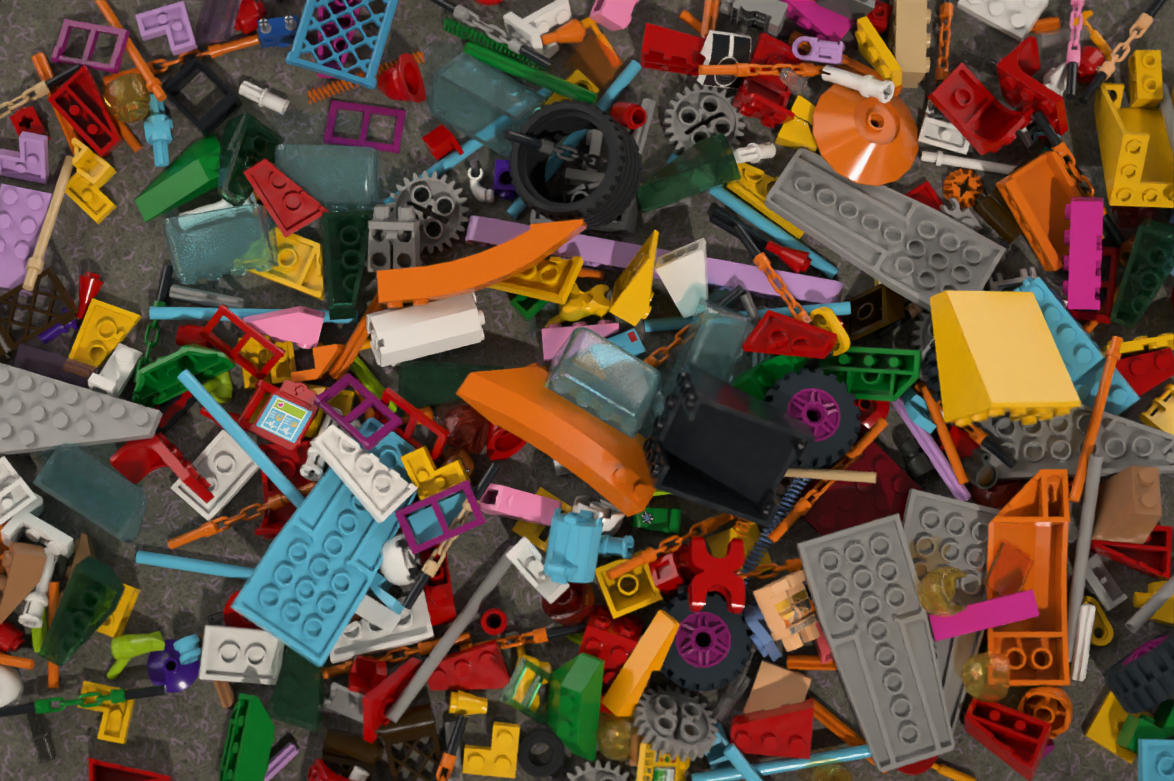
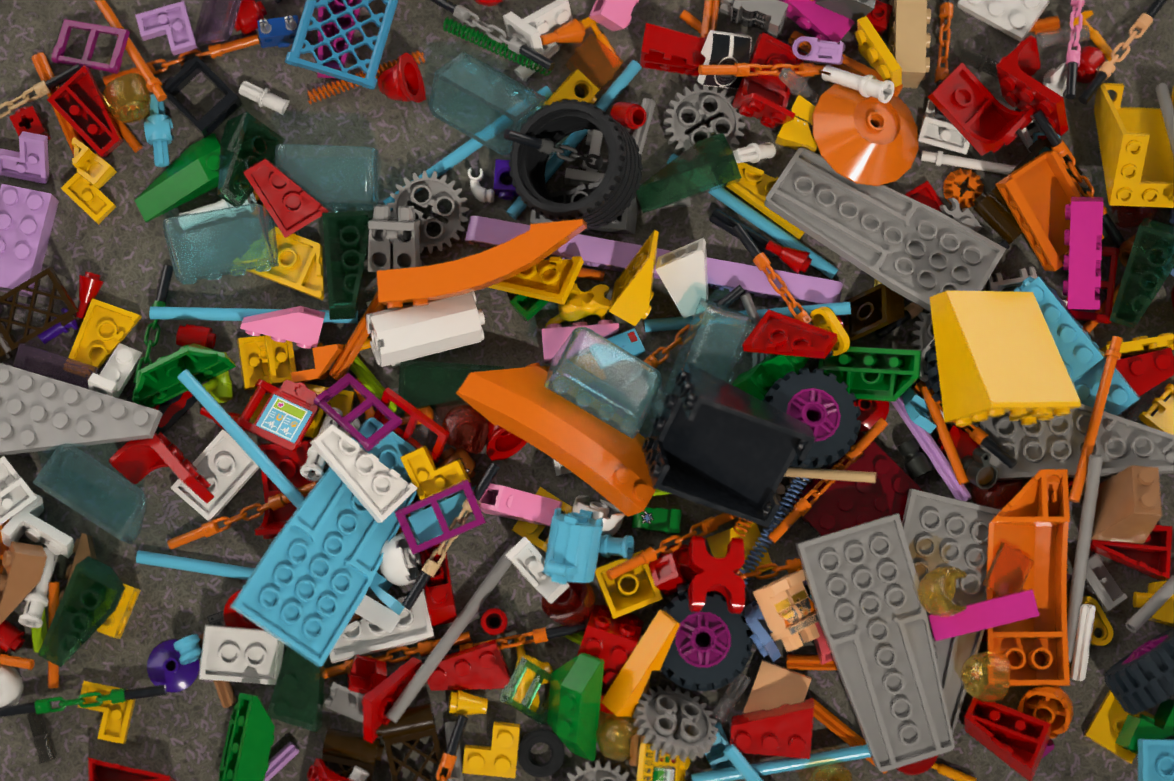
(35, 263): tan bar -> none
(131, 646): lime piece -> none
(204, 297): light grey axle -> none
(234, 353): red window -> none
(367, 110): magenta window -> none
(441, 141): red panel -> none
(530, 73): green axle -> none
(1145, 78): yellow brick -> none

